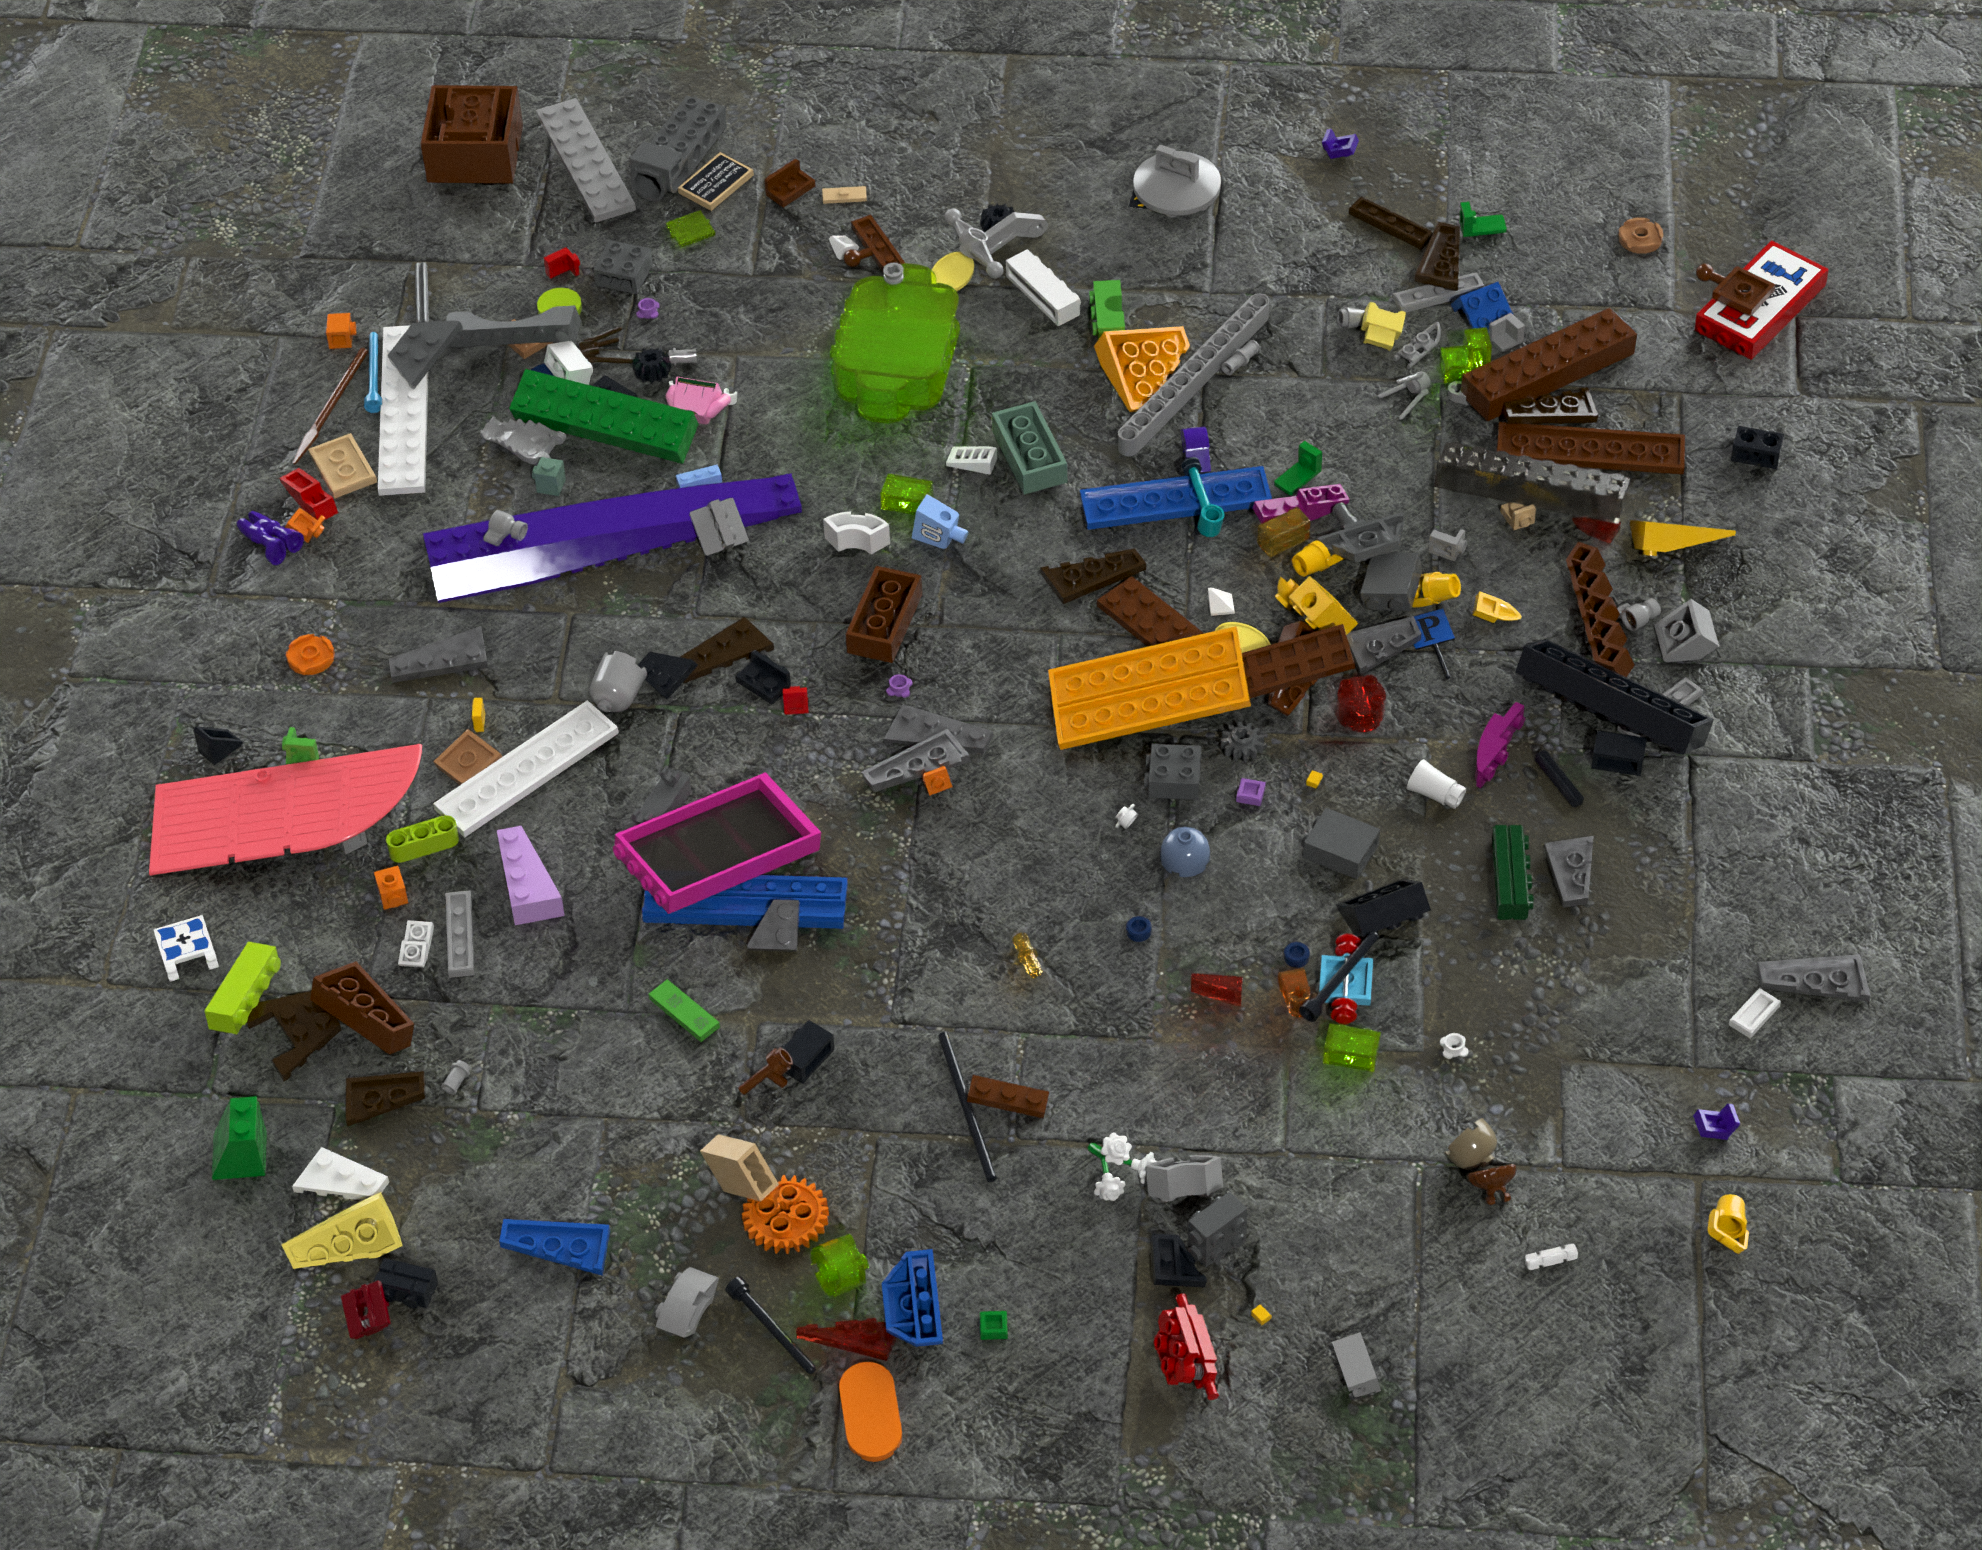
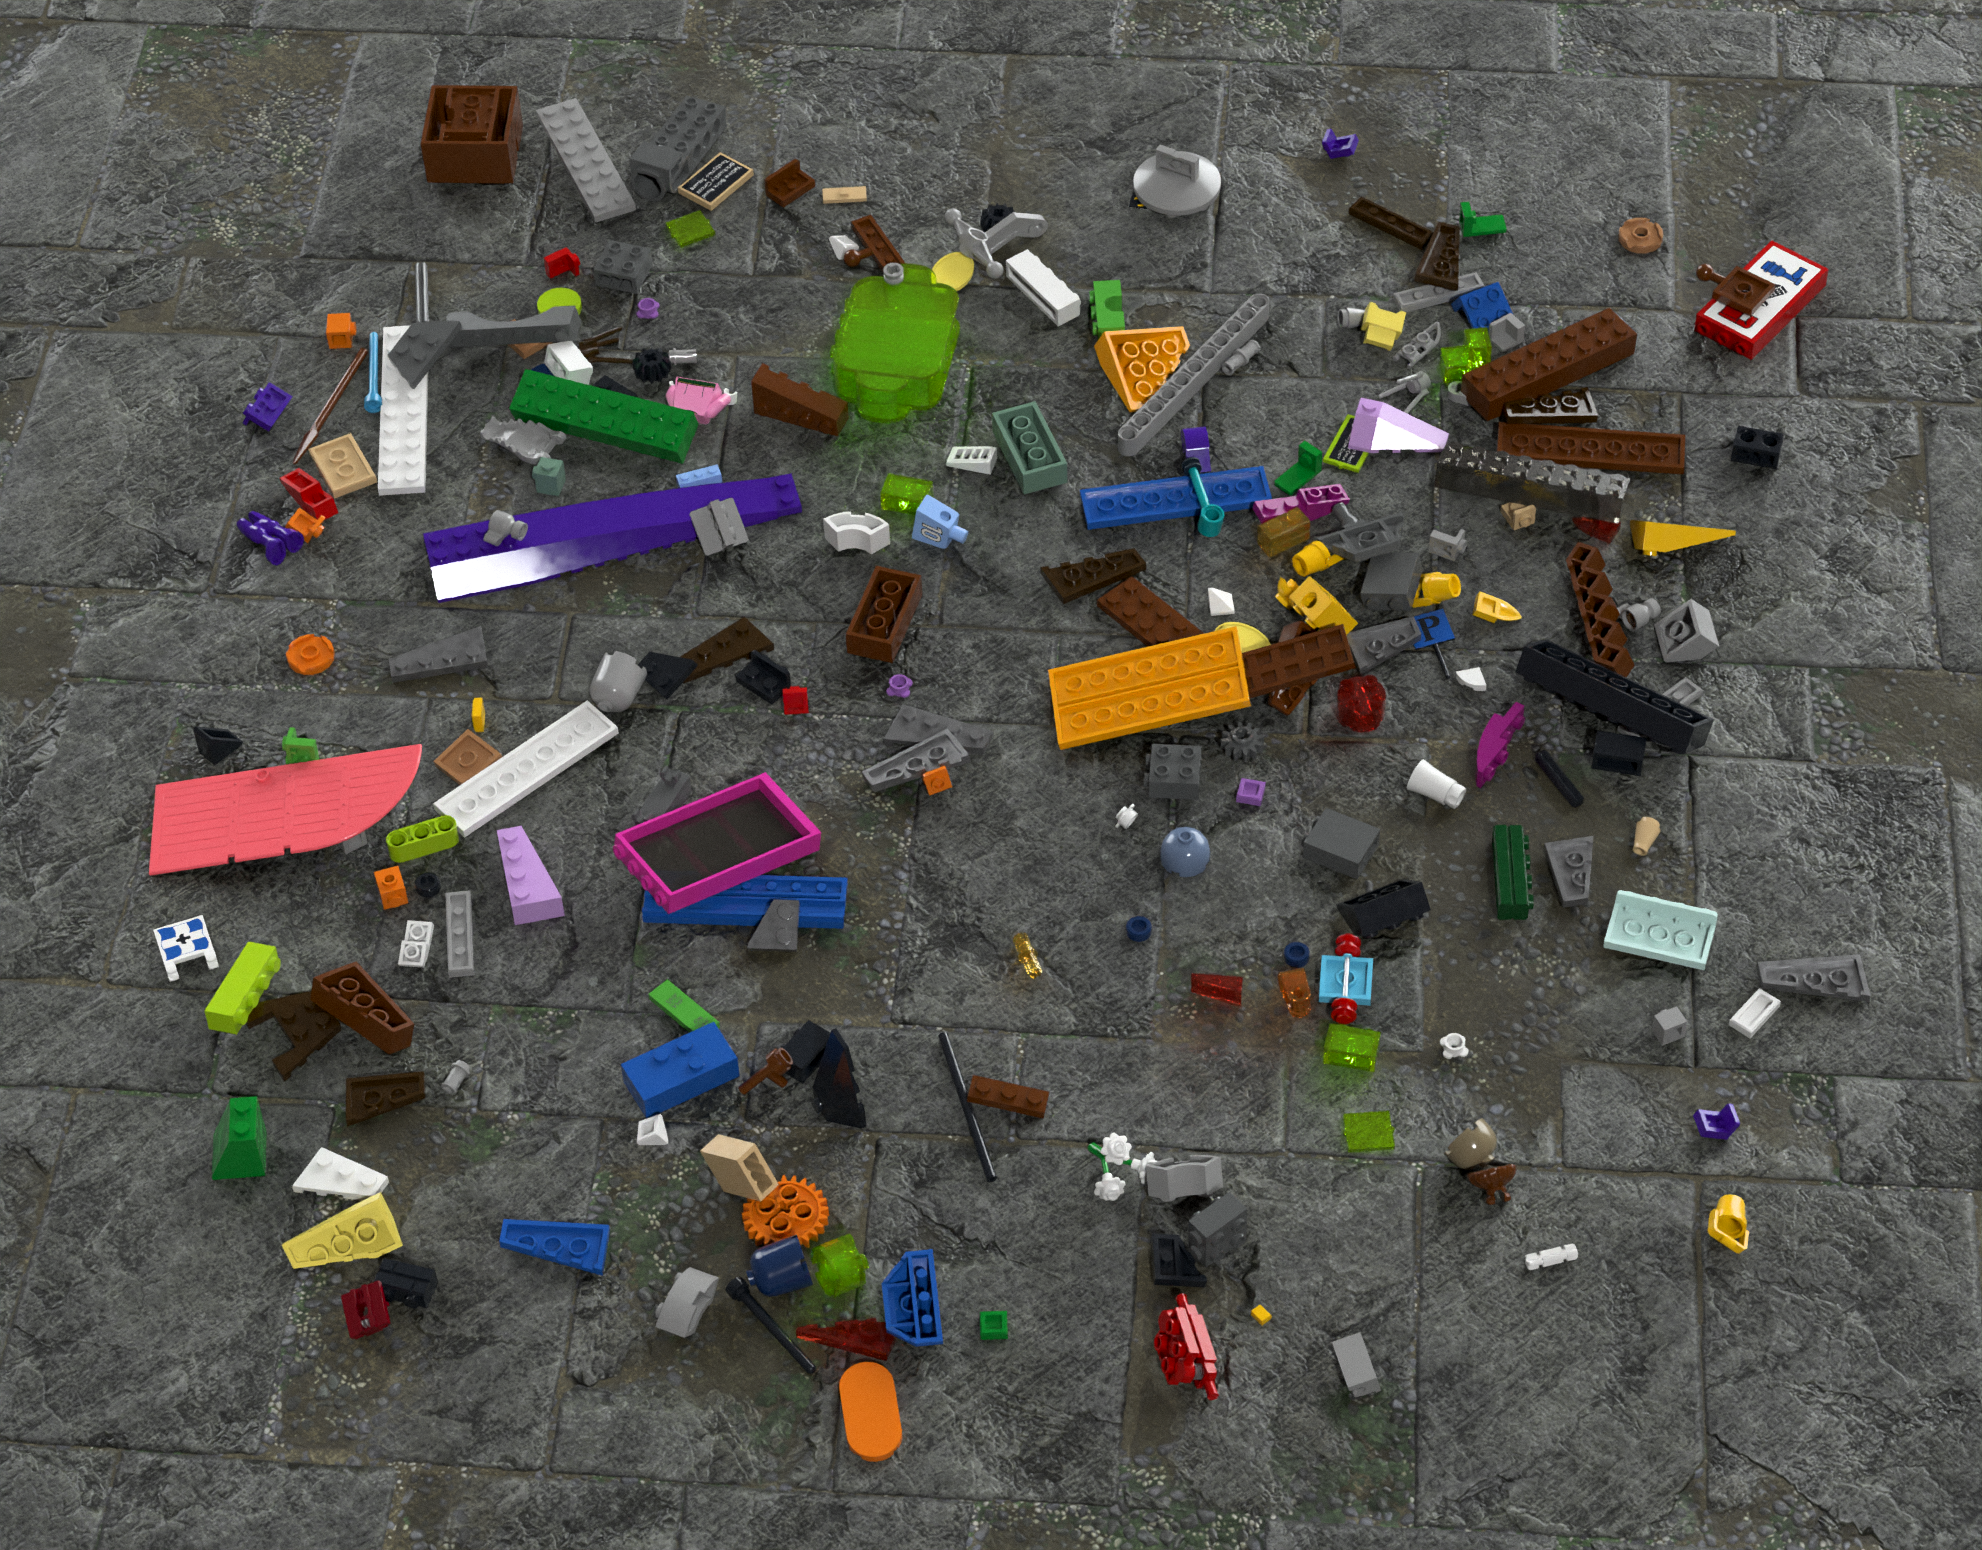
(267, 407): none -> dark purple bracket
(427, 884): none -> black tile
(652, 1131): none -> white slope
(680, 1070): none -> blue brick
(778, 1268): none -> dark blue cylinder
(797, 403): none -> reddish brown wedge
(836, 1087): none -> black wedge
(1312, 1008): black piece -> none
(1314, 779): yellow piece -> none
(1340, 454): none -> piece
(1368, 1131): none -> clear neon green piece
(1387, 428): none -> wedge
(1471, 678): none -> white tile
(1646, 832): none -> tan cone
(1661, 929): none -> light aqua bracket
(1669, 1025): none -> light grey plate

